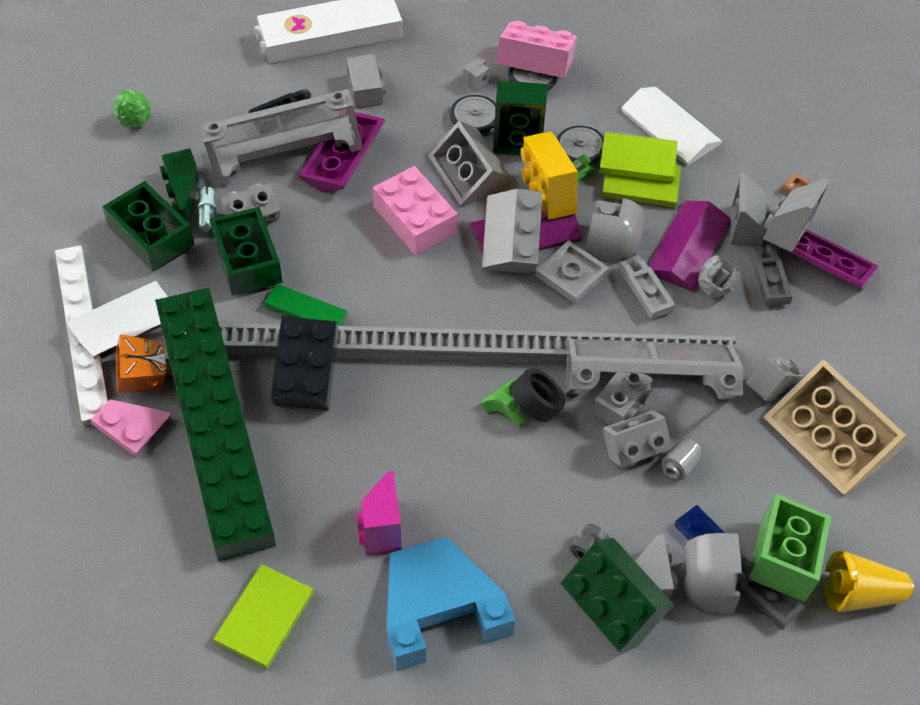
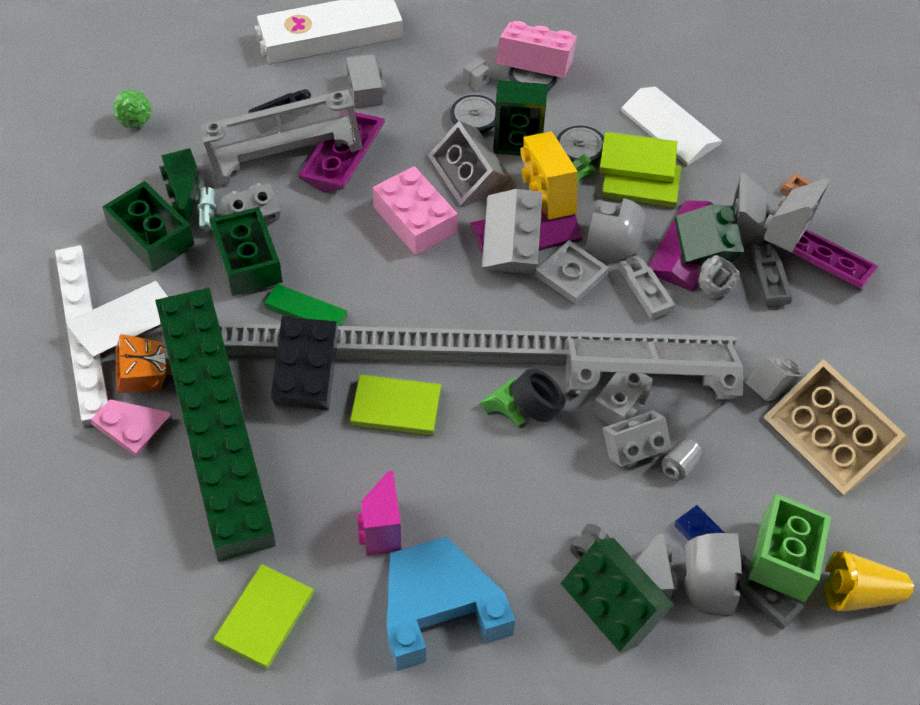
(396, 405): none -> lime tile
(709, 233): none -> slope

